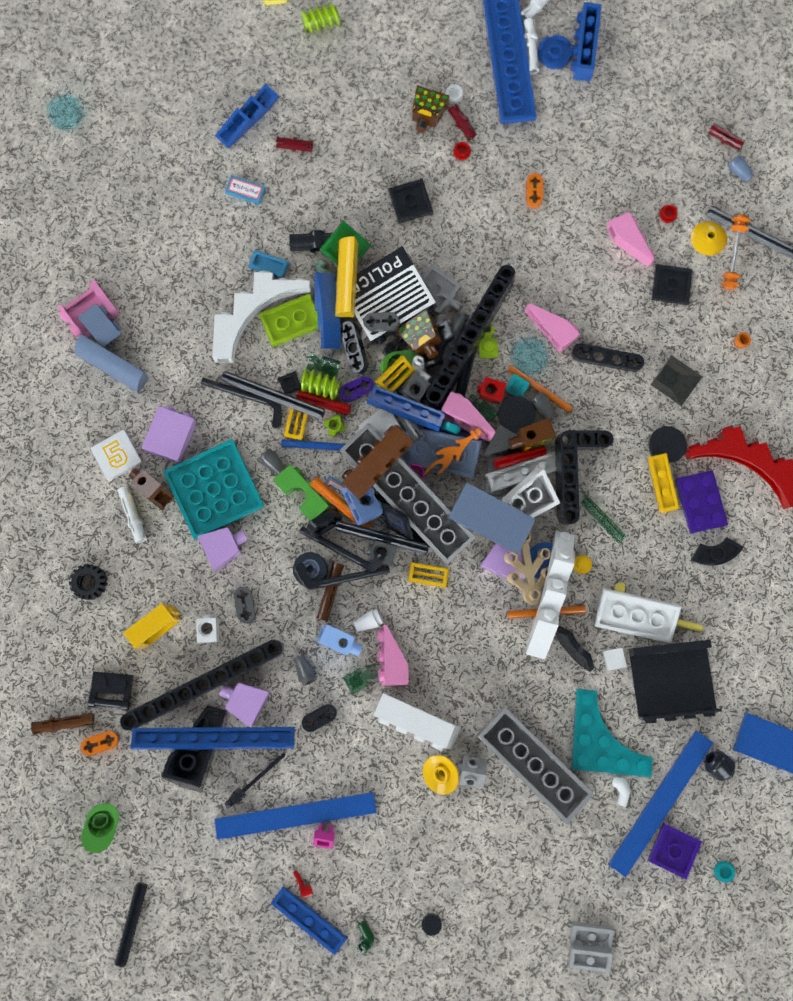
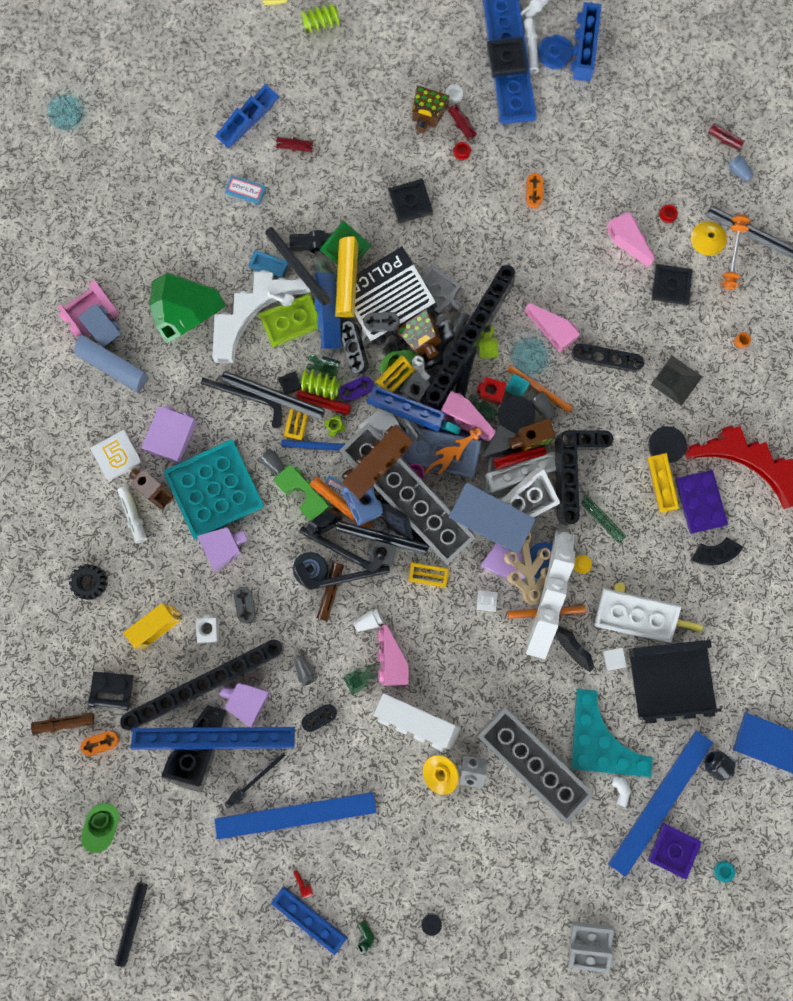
(181, 304): none -> green brick
(286, 300): none -> white hand
(297, 266): none -> black axle
(322, 838): dark pink tile -> none
(330, 637): light blue torso -> none
(486, 601): none -> white tile
(507, 57): none -> black plate

